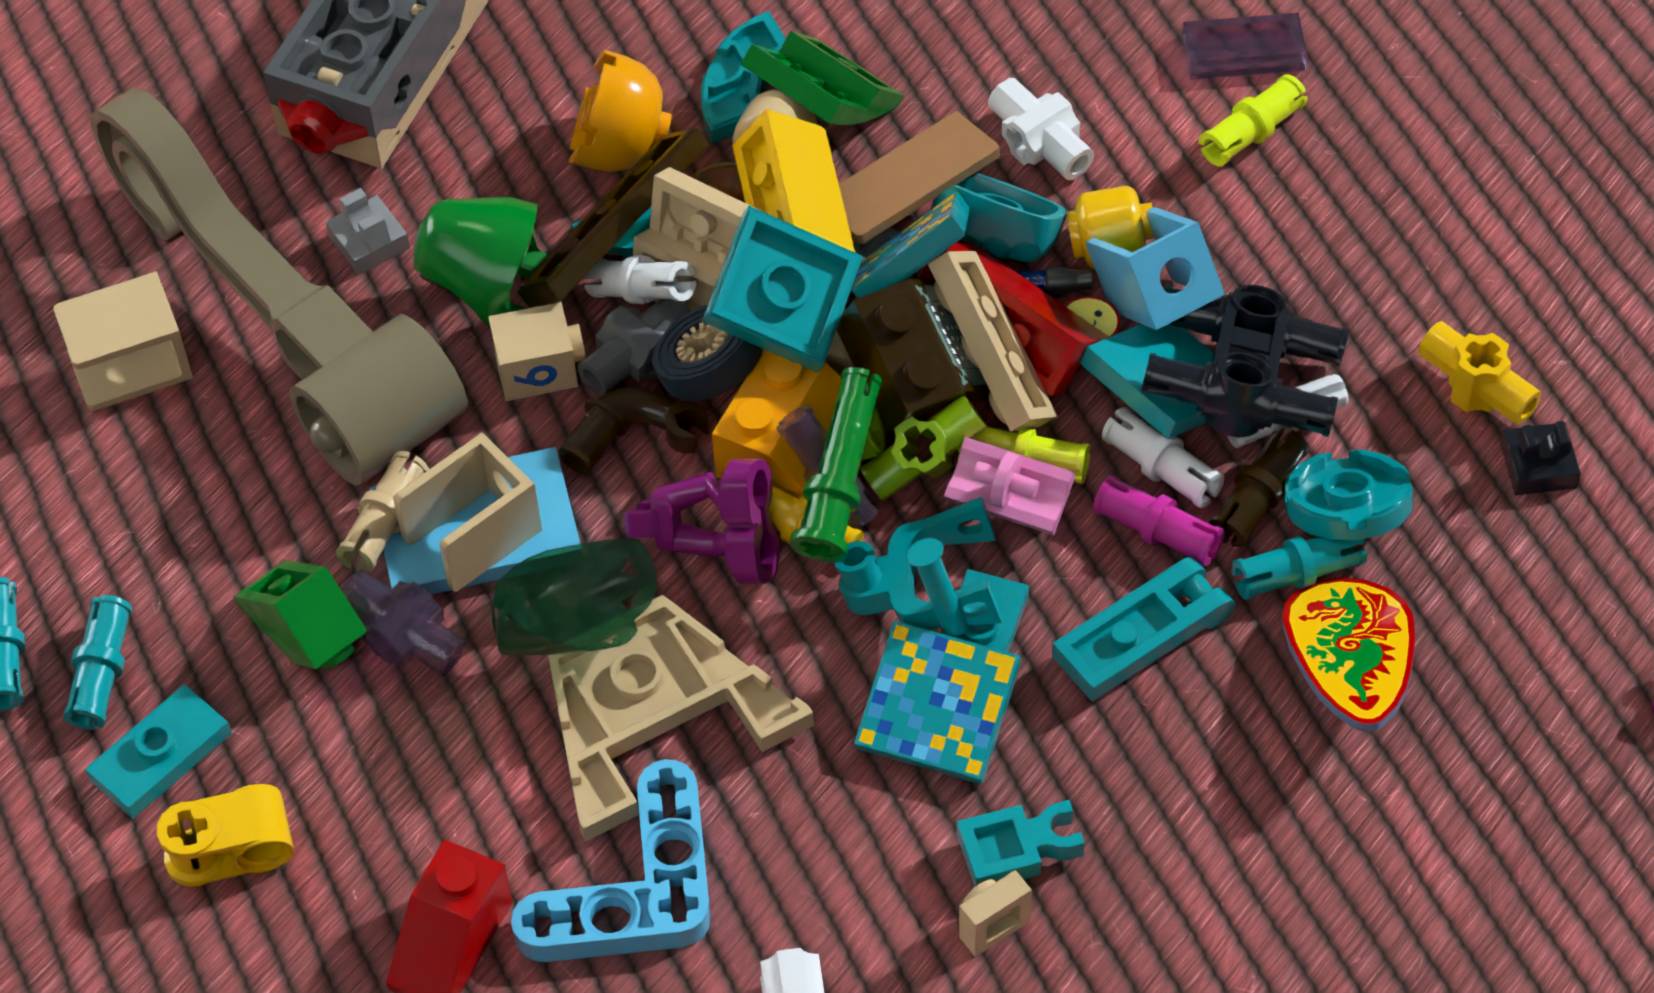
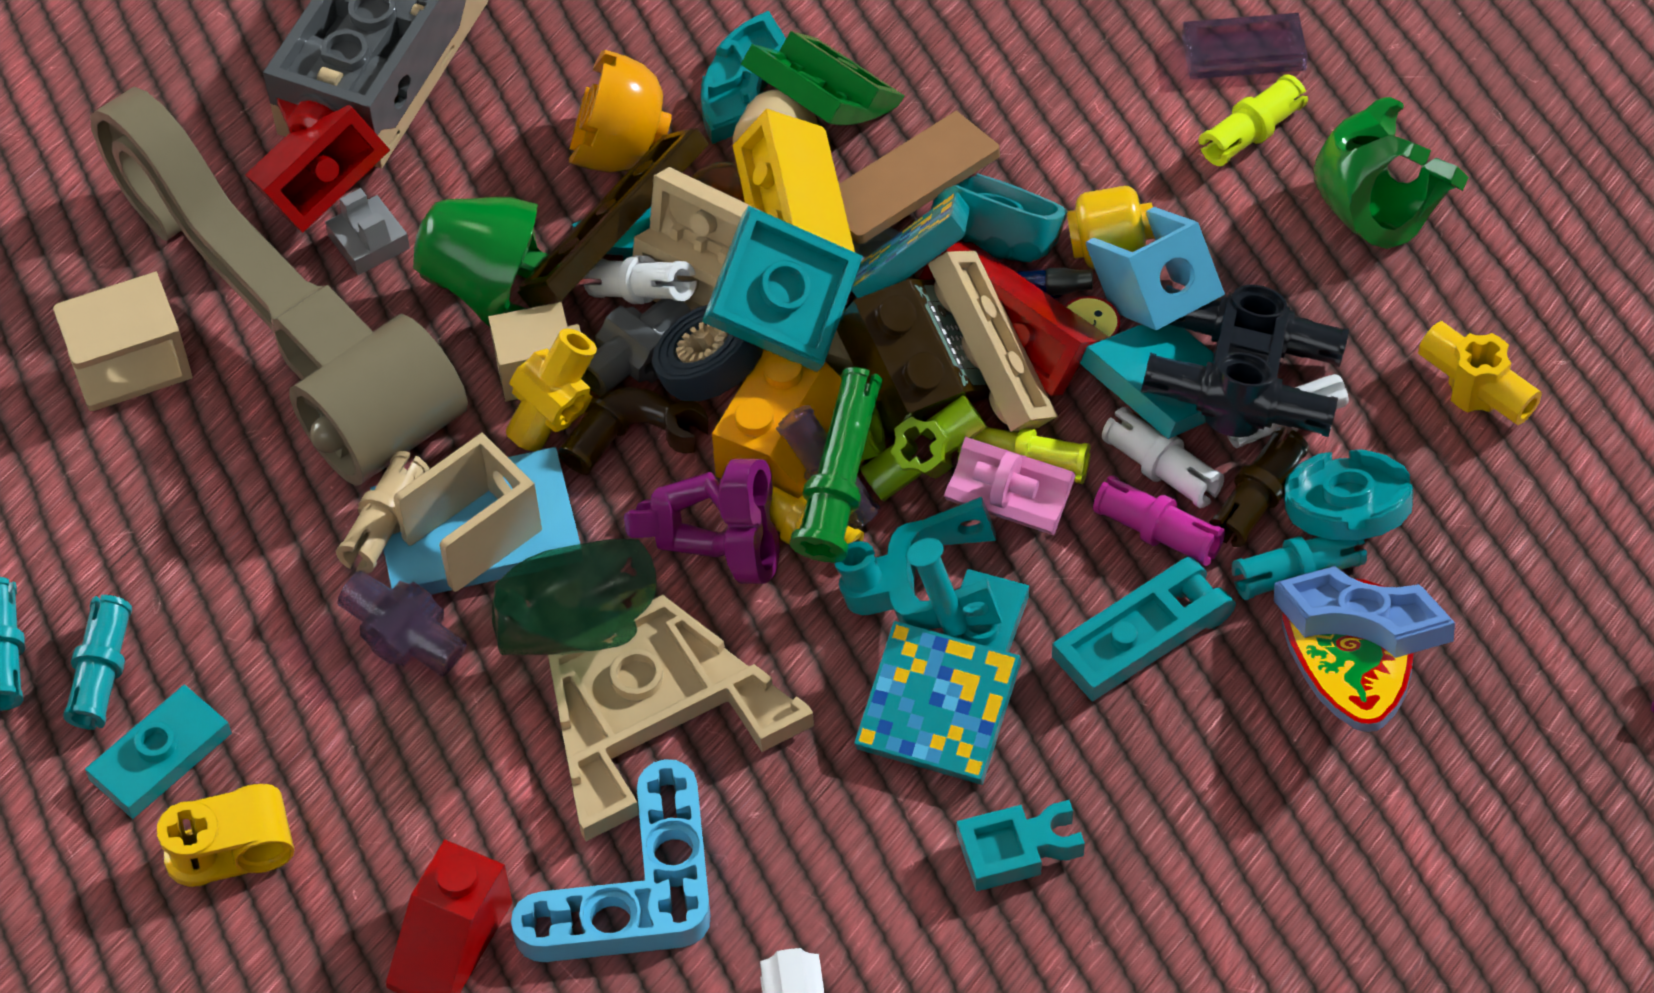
(303, 614): green slope -> none
(317, 165): none -> red slope
(551, 389): none -> yellow axle
(994, 912): tan plate -> none
(1041, 129): white axle -> none
(1359, 187): none -> green piece
(1391, 617): none -> medium blue tile
(1540, 458): black tile -> none

